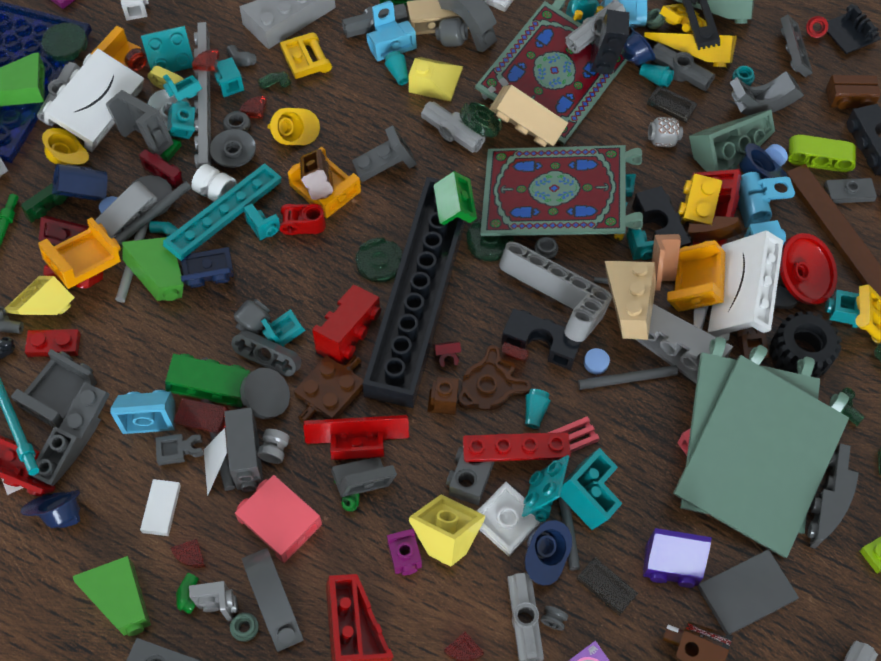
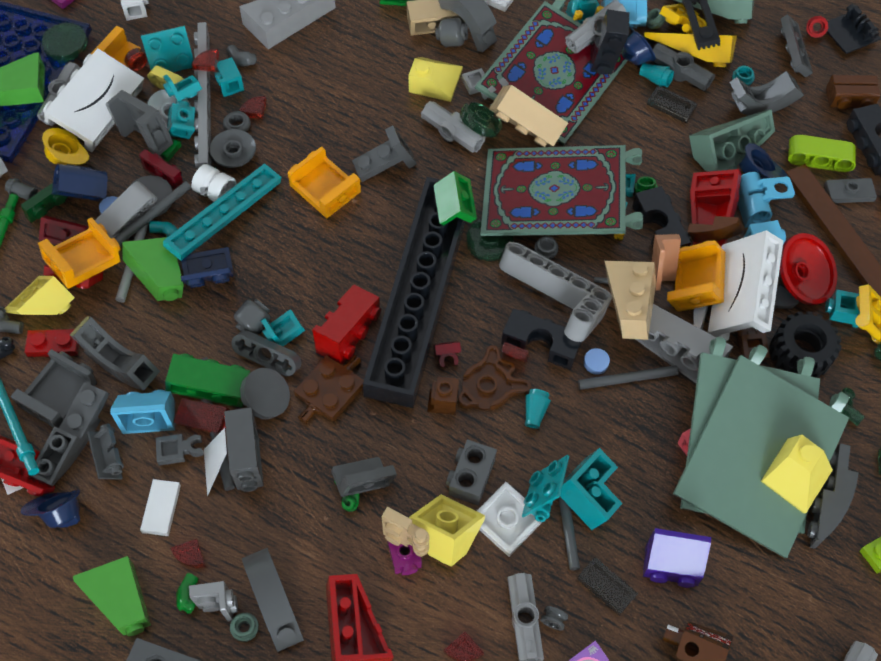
(15, 186): none -> dark grey pin
(104, 453): none -> dark grey hinge
(117, 360): none -> dark grey arch
(262, 226): teal bracket -> none
(272, 78): clear green arm -> none
(273, 446): light grey wheel -> none
(278, 517): coral panel -> none
(294, 126): yellow piece -> none
(299, 58): yellow plate -> none
(301, 219): red piece -> none
(316, 175): reddish brown brick -> none
(356, 436): red bracket -> none
(365, 23): dark grey piece -> none
(378, 260): clear green tile -> none
(390, 35): medium azure piece -> none
(397, 66): teal cone -> none
(400, 530): none -> tan plate
(471, 78): none -> light grey tile
(516, 447): red bracket -> none
(548, 552): dark blue piece -> none
(589, 429): coral tile -> none
(638, 244): teal bracket -> none
(645, 183): none -> green plate
(665, 132): light grey head -> none
(700, 200): yellow bracket -> none
(747, 592): dark grey tile -> none
(777, 154): light blue tile -> none
(798, 472): none -> light yellow slope

